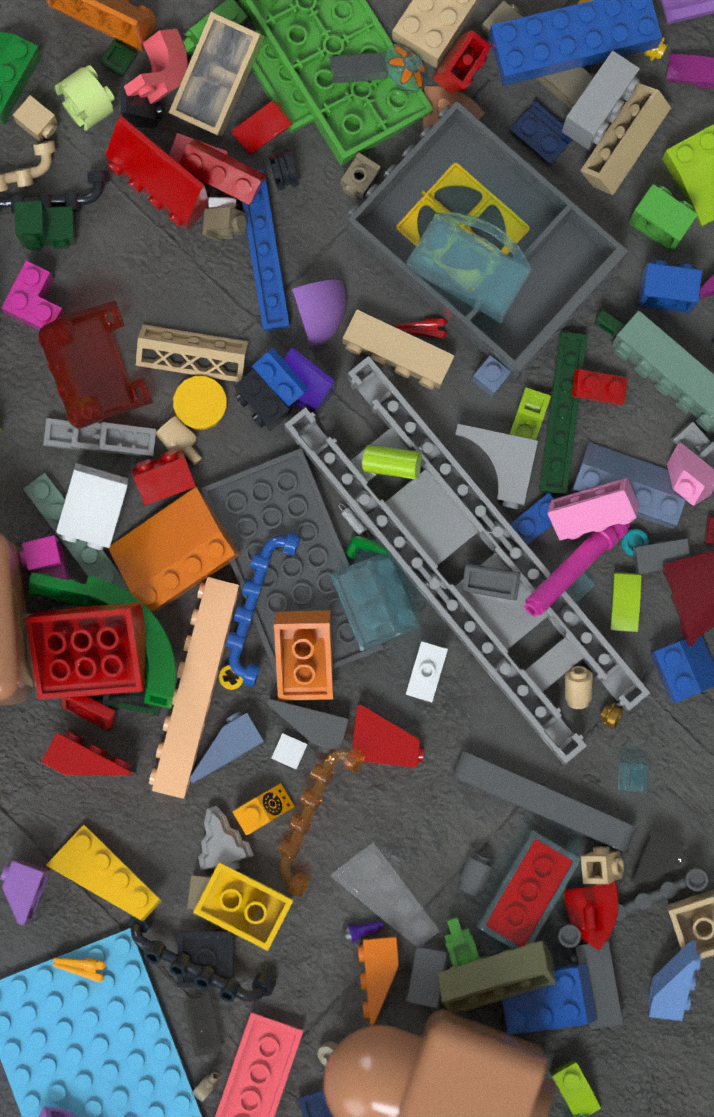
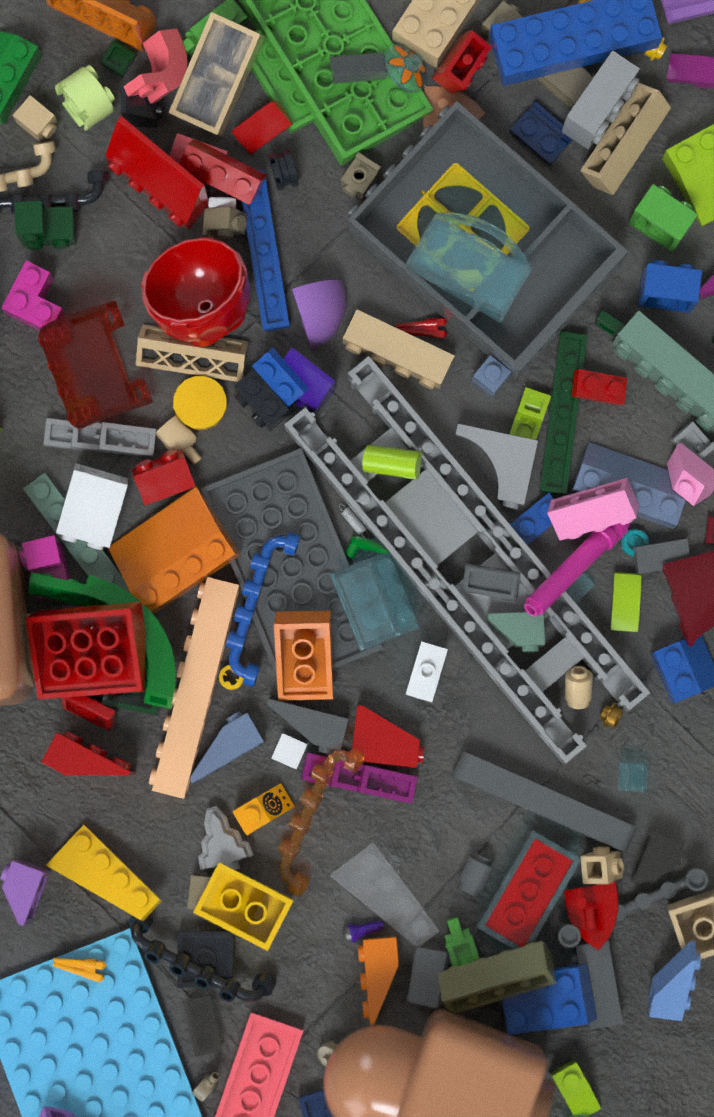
(197, 291): none -> red rock
(366, 780): none -> magenta slope
(520, 629): none -> sand green slope

